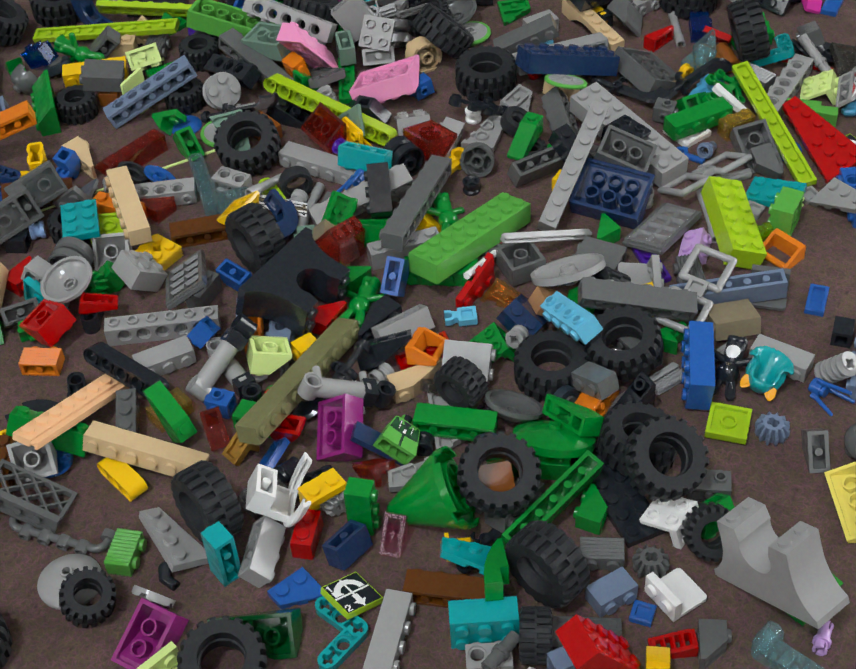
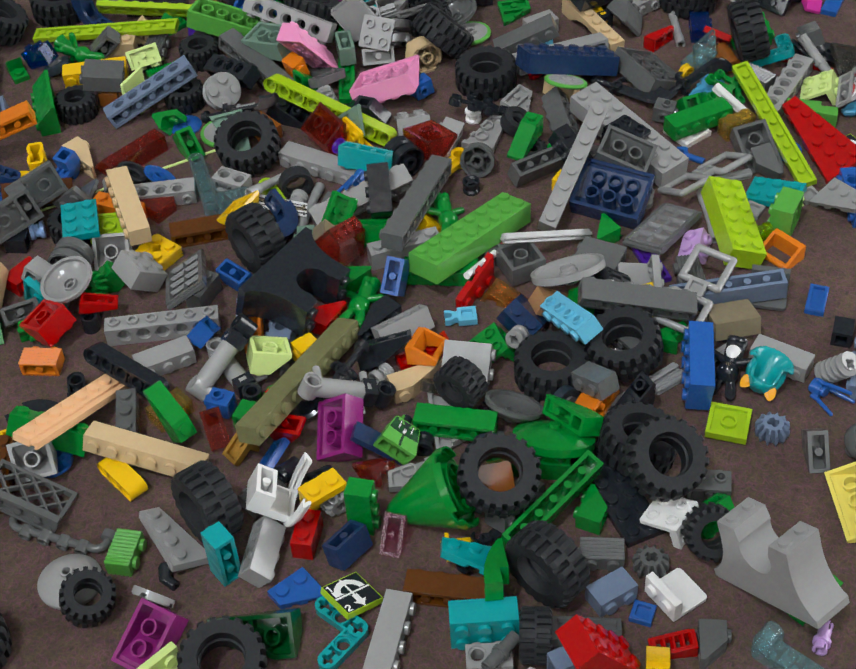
(23, 80): dark grey cylinder -> none
(706, 149): sand blue cone -> none

